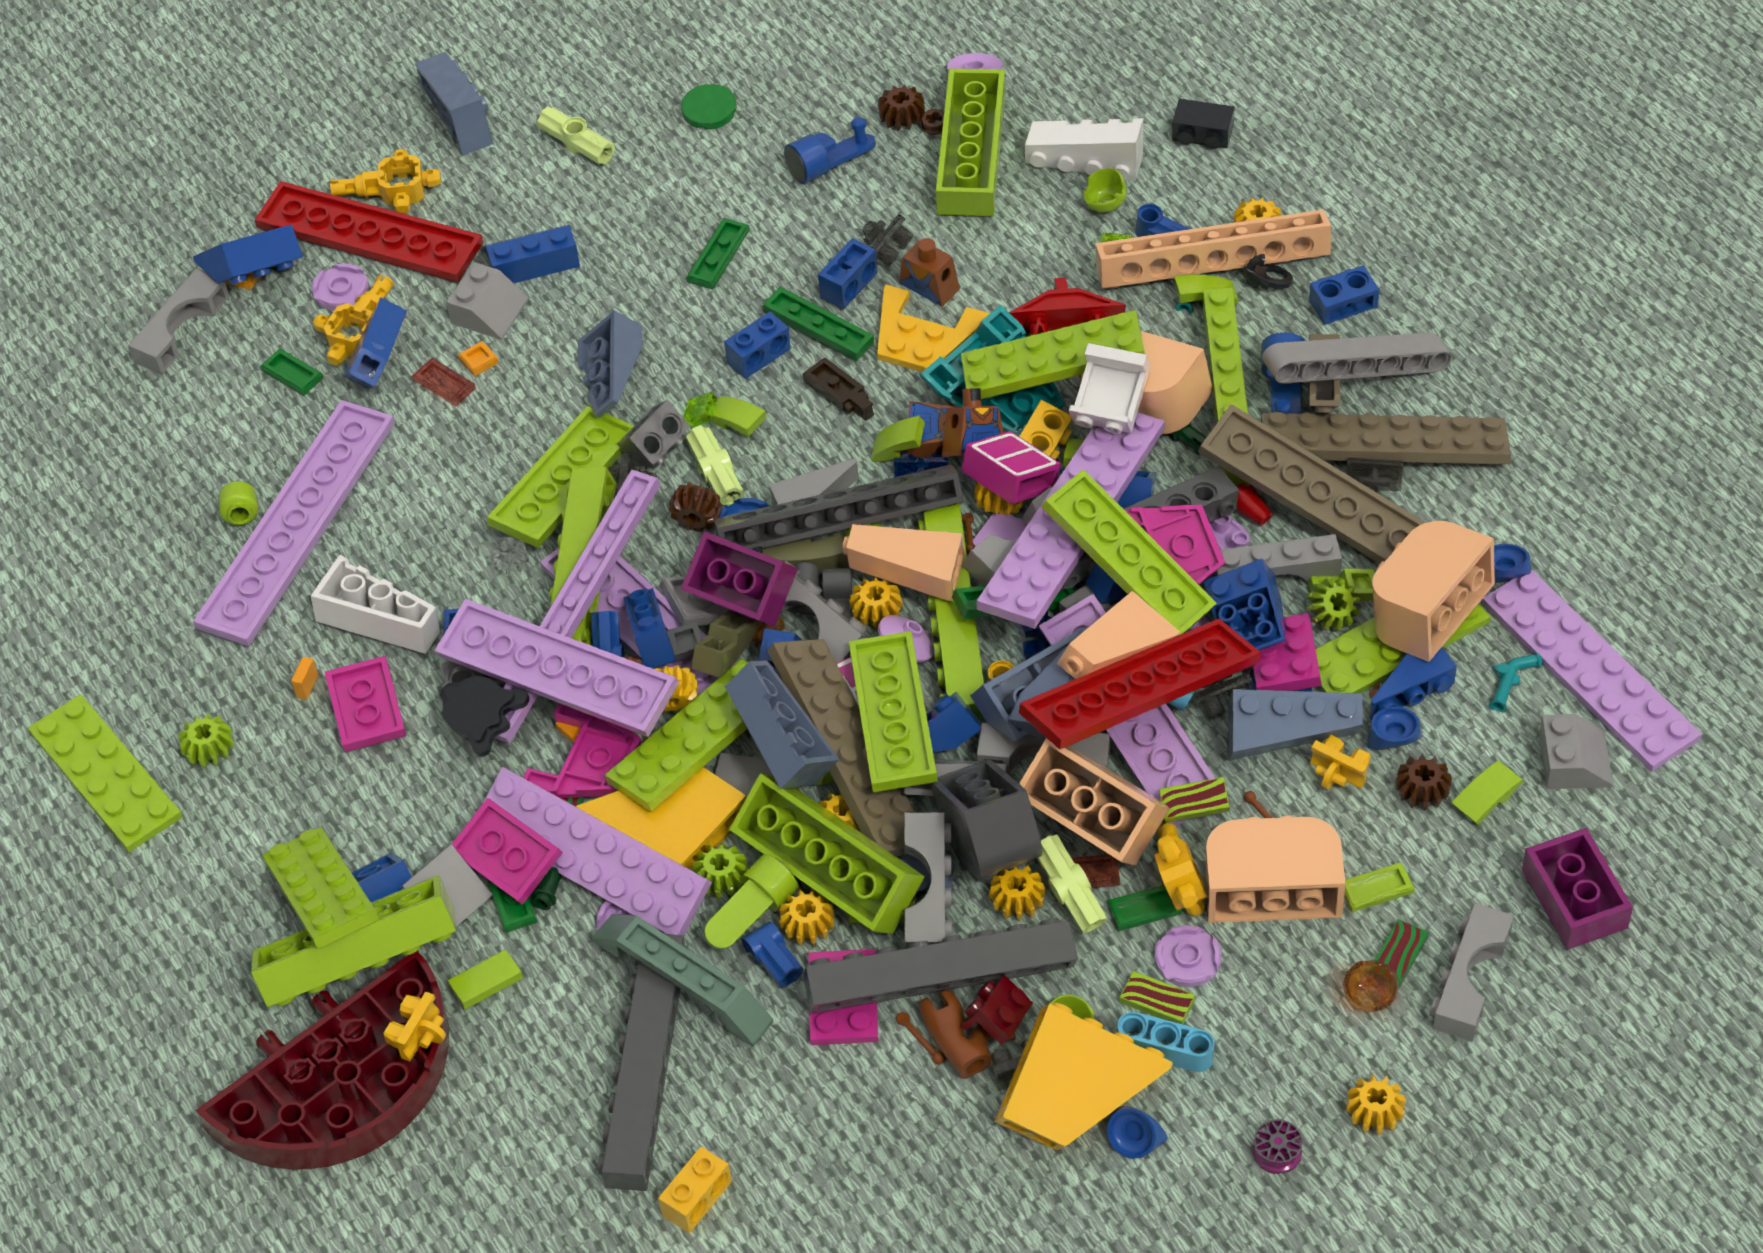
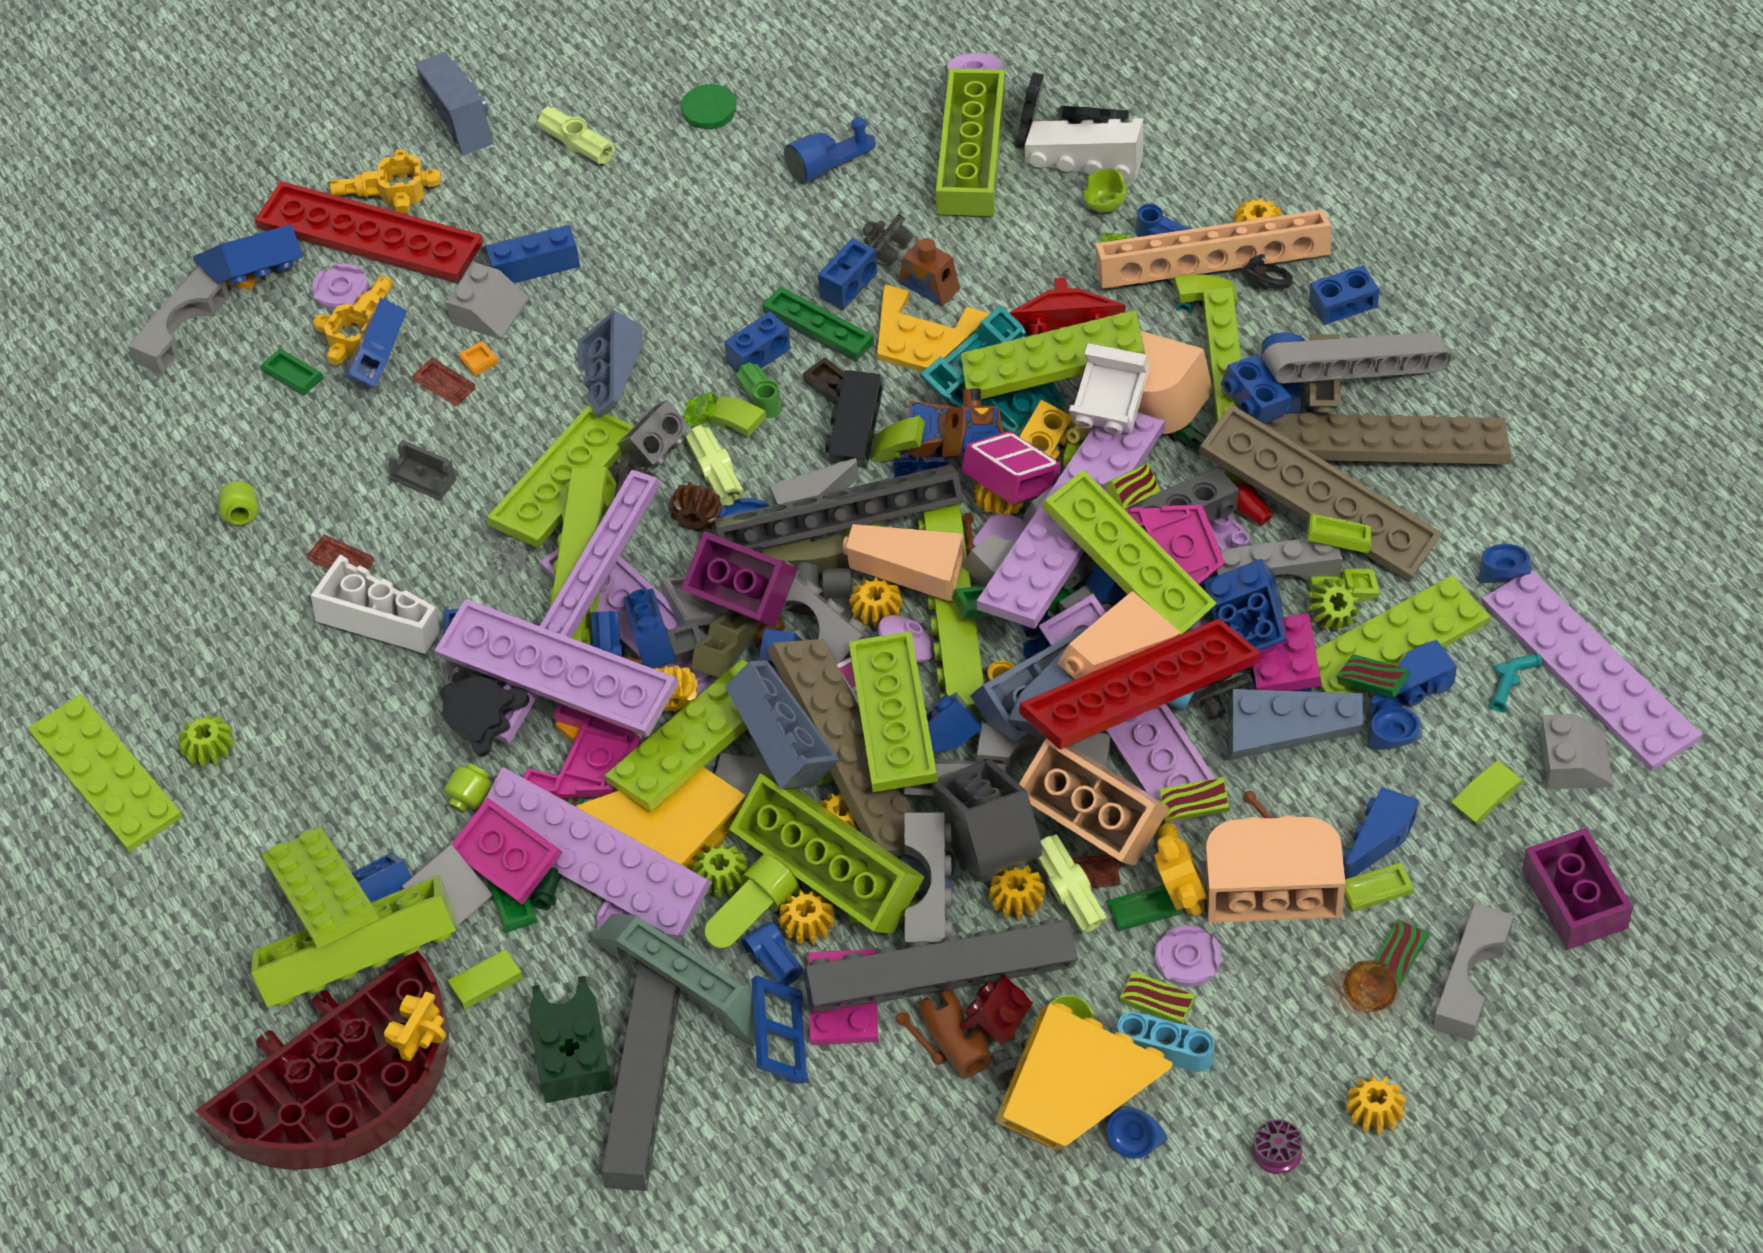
(294, 523): lavender plate -> none
(304, 678): light orange tile -> none
(328, 549): none -> clear red tile
(365, 704): dark pink plate -> none
(422, 470): none -> dark grey hinge
(467, 787): none -> lime head
(569, 1045): none -> dark green brick
(695, 1189): yellow brick -> none
(718, 253): green tile -> none
(760, 389): none -> bright green piece
(763, 1025): none -> blue window
(855, 417): none -> black brick
(901, 107): reddish brown gear -> none
(928, 117): reddish brown bush -> none
(1030, 107): none -> black tile
(1077, 433): none -> light yellow arm
(1092, 113): none -> black tile
(1133, 486): none -> tile
(1203, 123): black brick -> none
(1255, 389): none -> blue brick
(1338, 767): yellow hips -> none
(1339, 533): none -> lime tile
(1373, 676): none -> green tile
(1376, 473): clear smoke hips -> none
(1386, 828): none -> blue slope
(1423, 781): reddish brown gear -> none
(1431, 586): light nougat brick -> none

